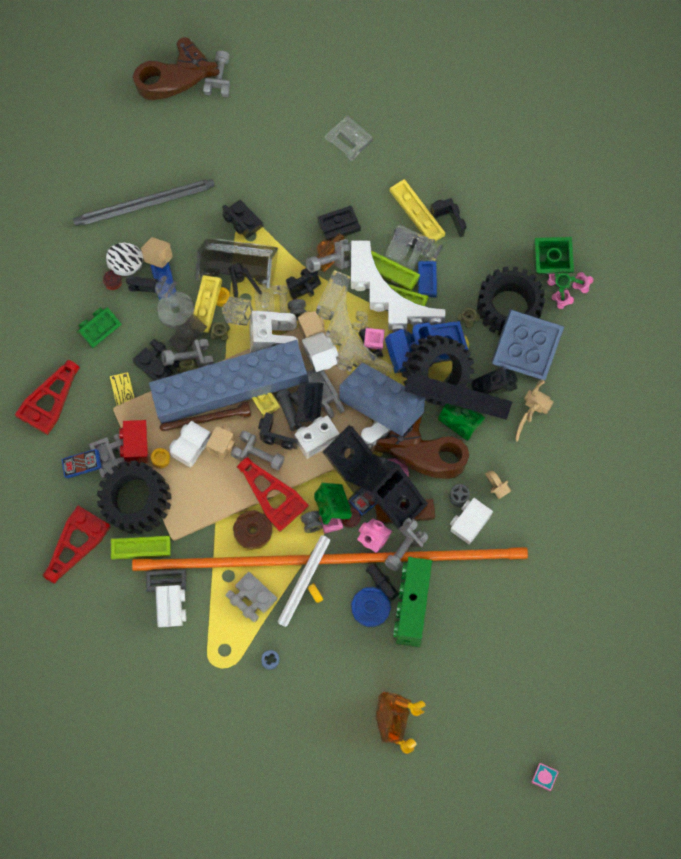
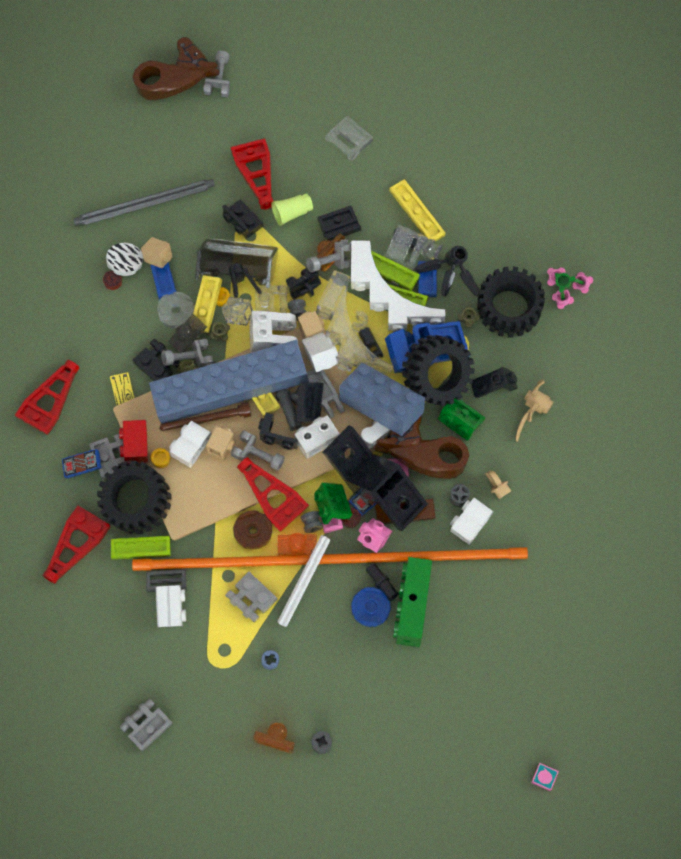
(99, 326): green bracket -> none
(149, 729): none -> light grey plate
(151, 285): piece -> none
(251, 152): none -> red plate
(275, 738): none -> clear orange tile
(291, 208): none -> yellowish green plant
(296, 544): none -> clear orange tile
(315, 593): yellow tile -> none
(320, 746): none -> dark grey wheel
(374, 338): bright pink tile -> none
(393, 716): clear orange torso -> none
(416, 540): light grey bar -> none
(445, 207): black bracket -> none
(454, 258): none -> black plant
(458, 396): black tile -> none
(527, 344): sand blue plate -> none
(553, 255): green slope -> none

